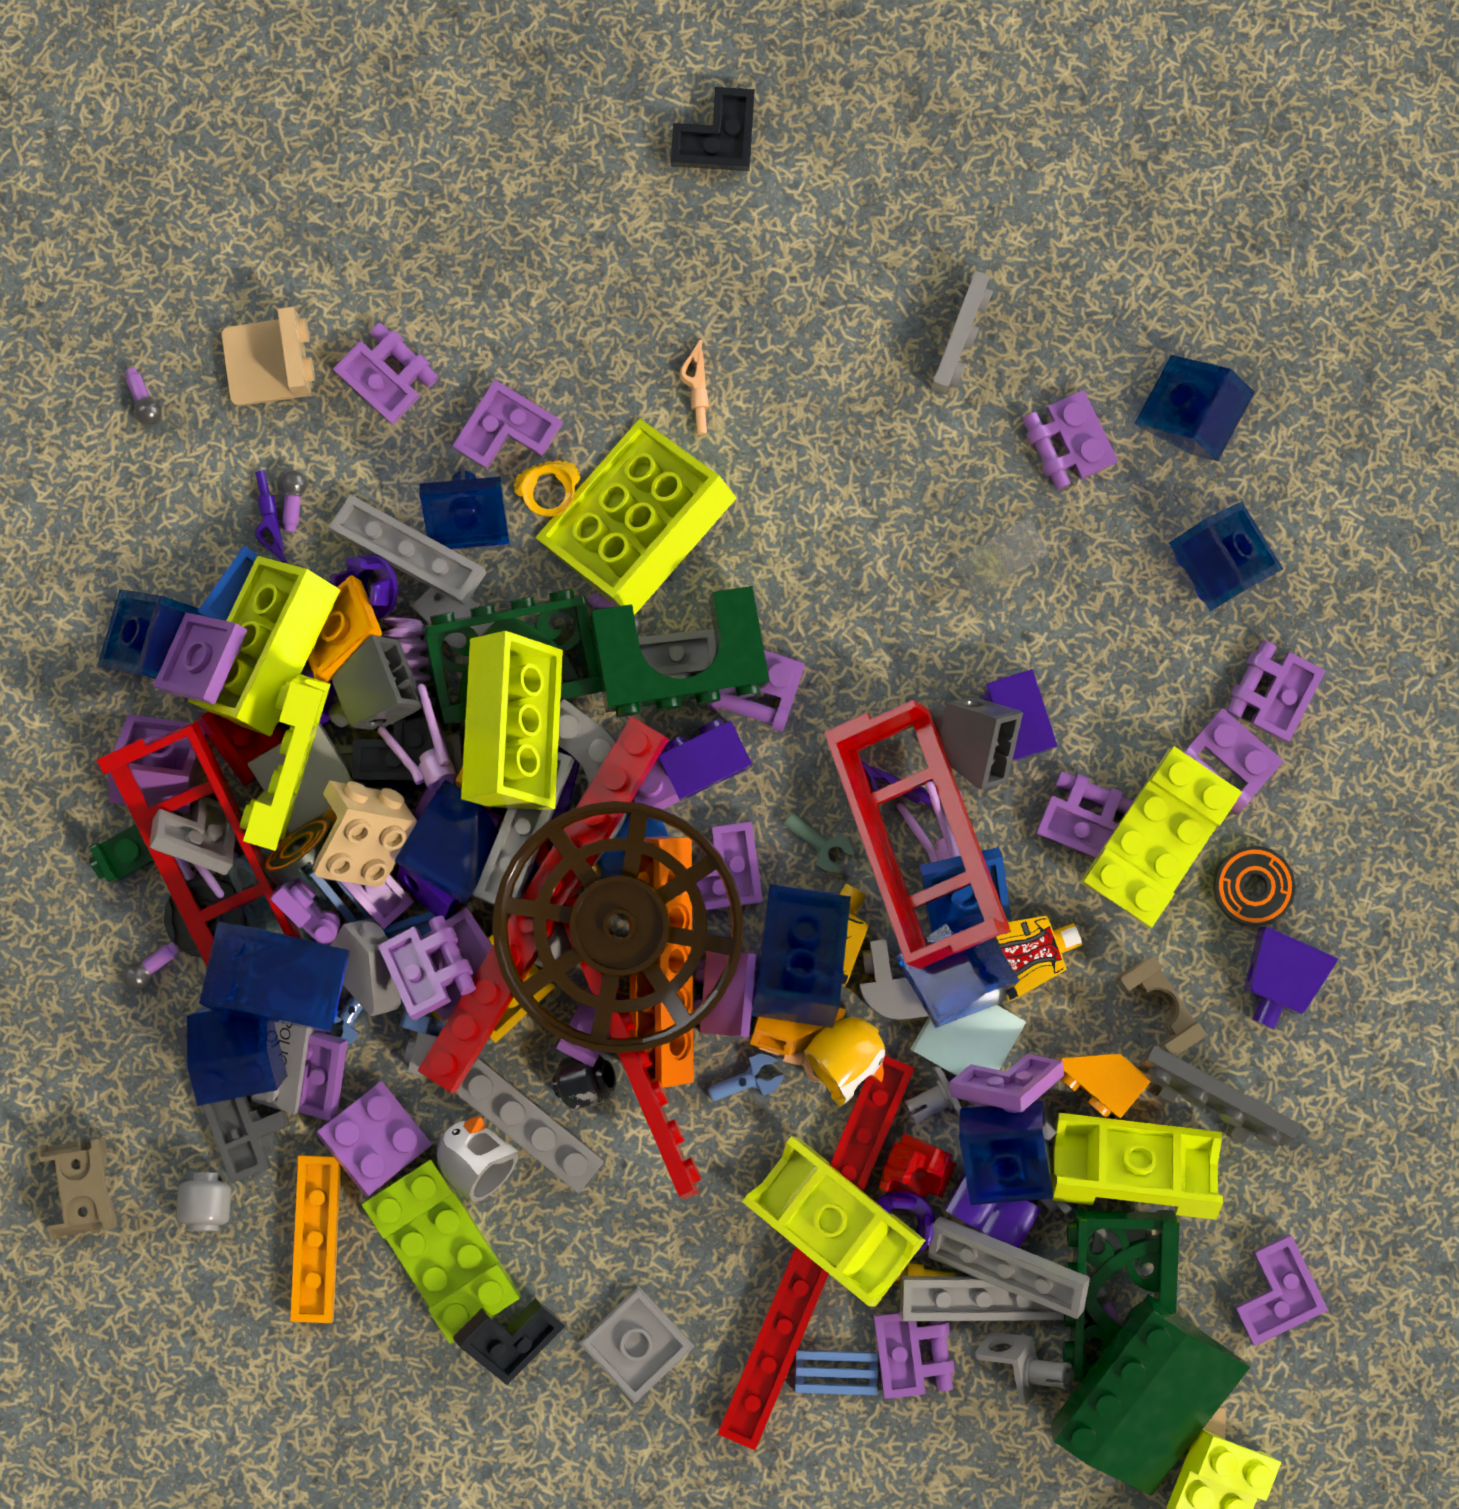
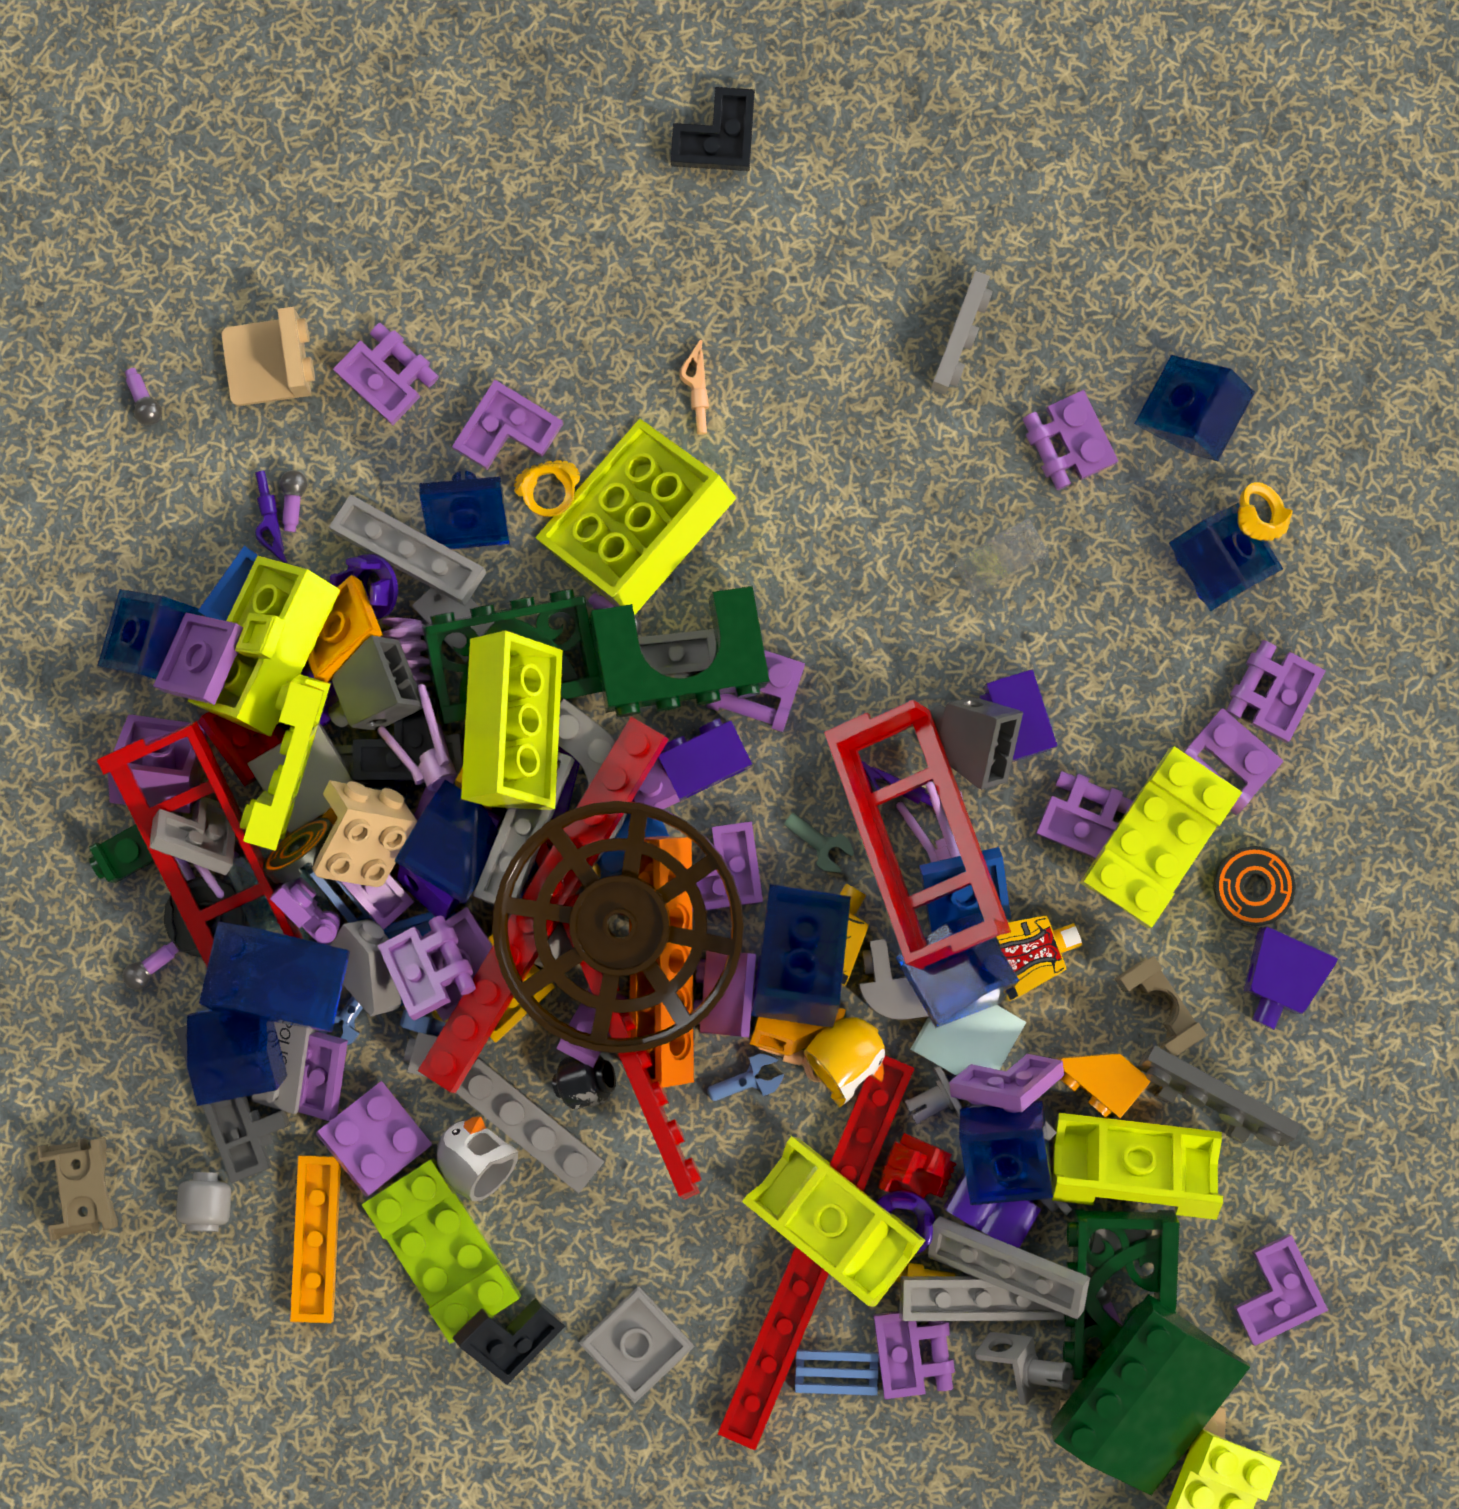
(260, 636): none -> neon yellow tile
(1250, 522): none -> yellow piece

